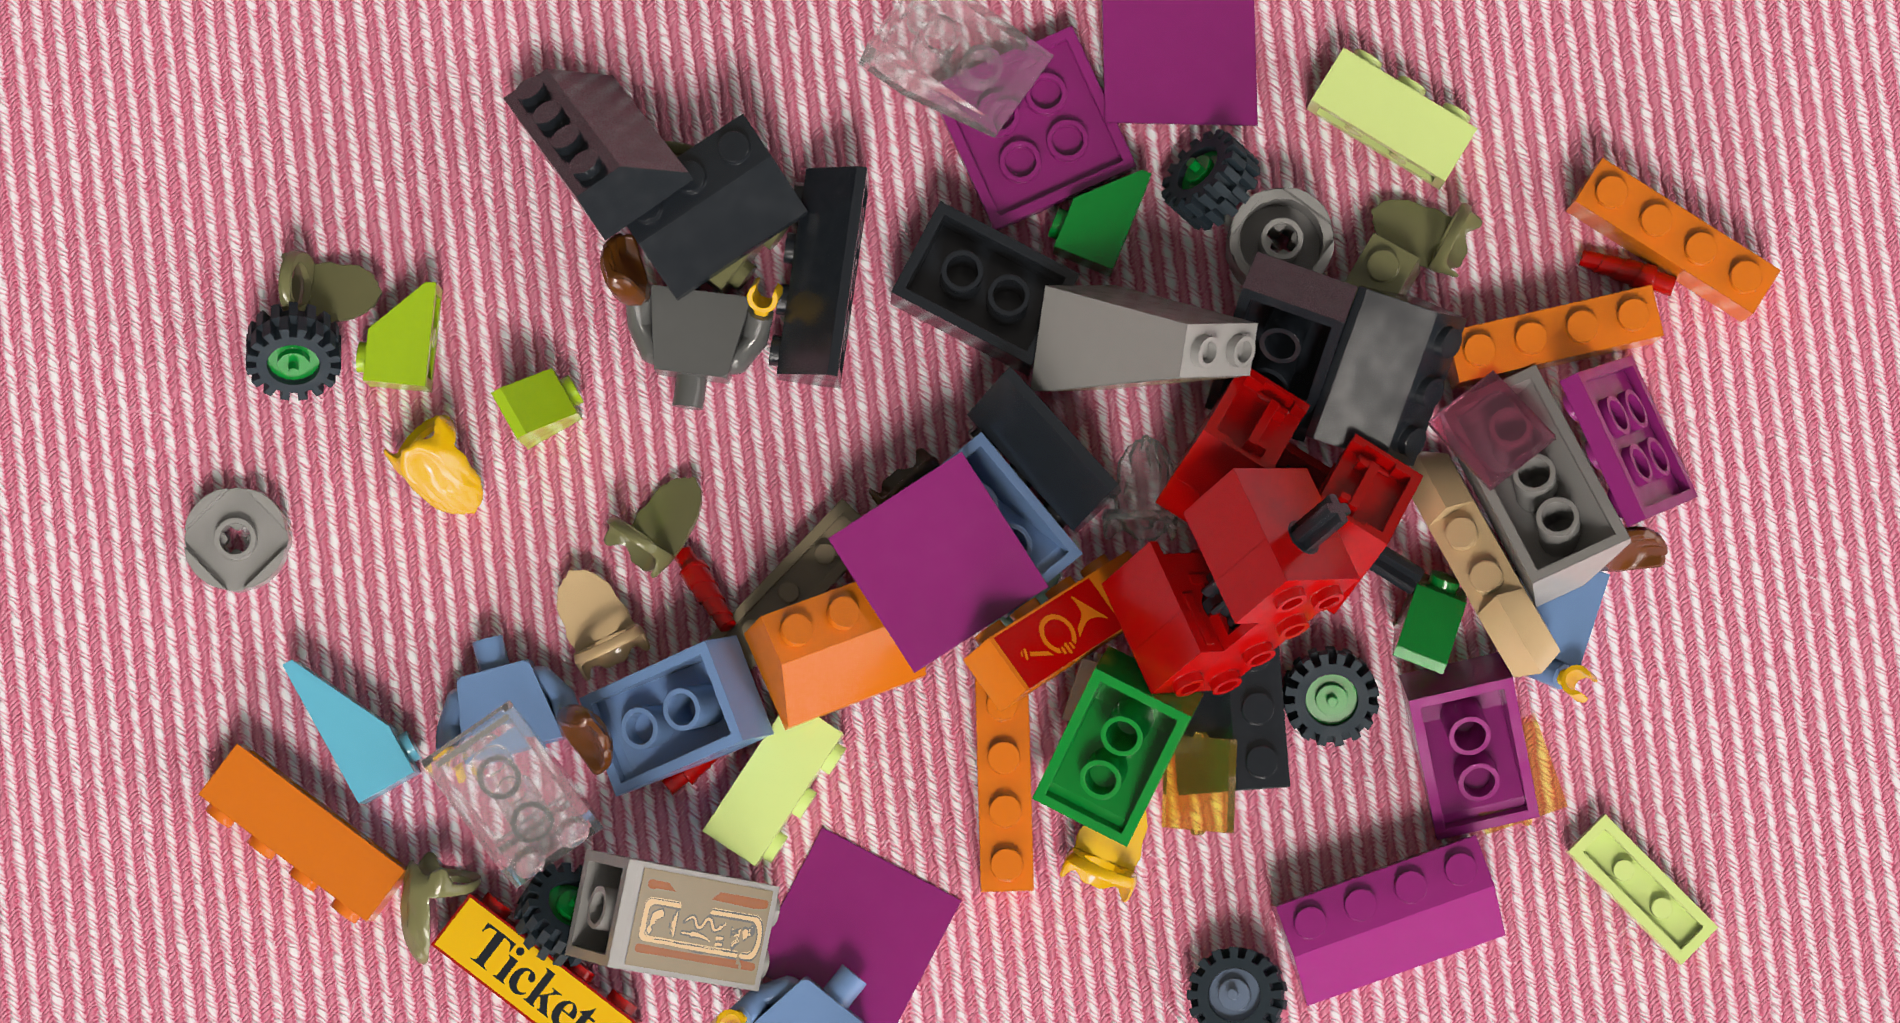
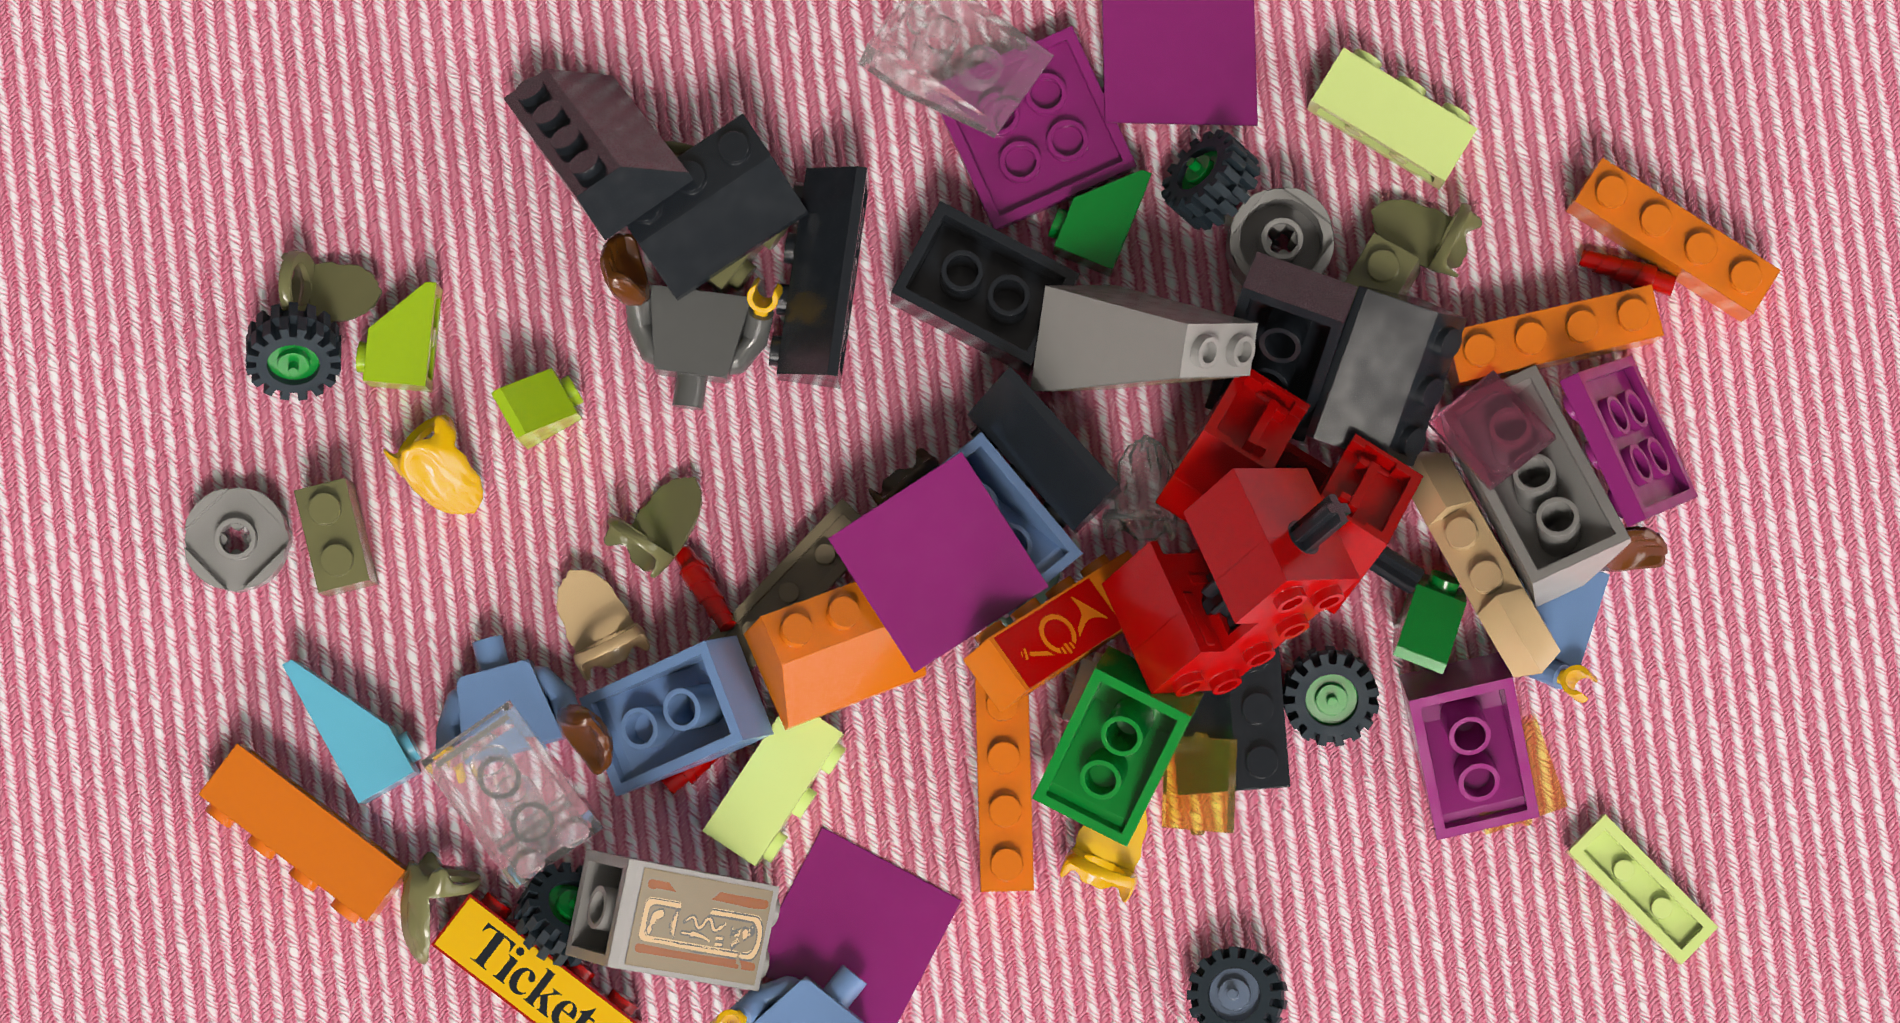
(336, 537): none -> olive brick
(1390, 919): magenta slope -> none

